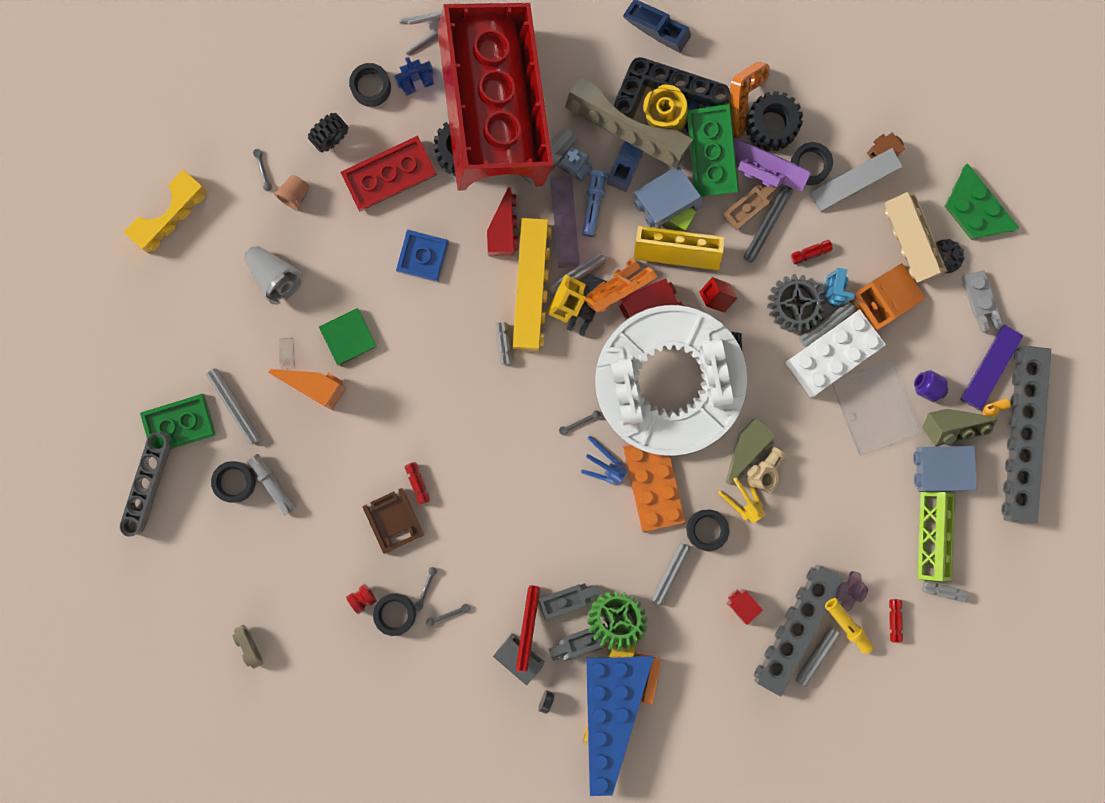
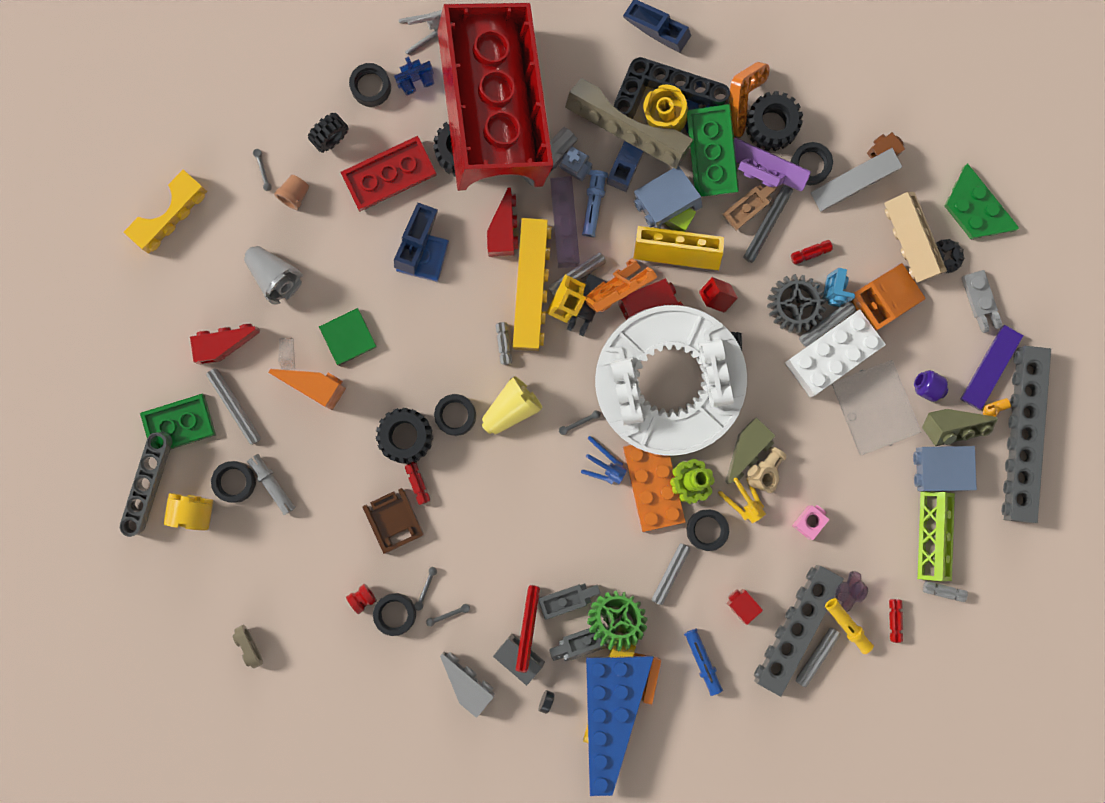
(188, 512): none -> yellow brick
(216, 346): none -> red slope
(388, 425): none -> black tyre
(415, 238): none -> dark blue slope
(451, 399): none -> black tyre
(469, 690): none -> light grey slope
(511, 407): none -> light yellow cone
(692, 481): none -> lime plant
(713, 686): none -> blue pin
(802, 526): none -> bright pink brick

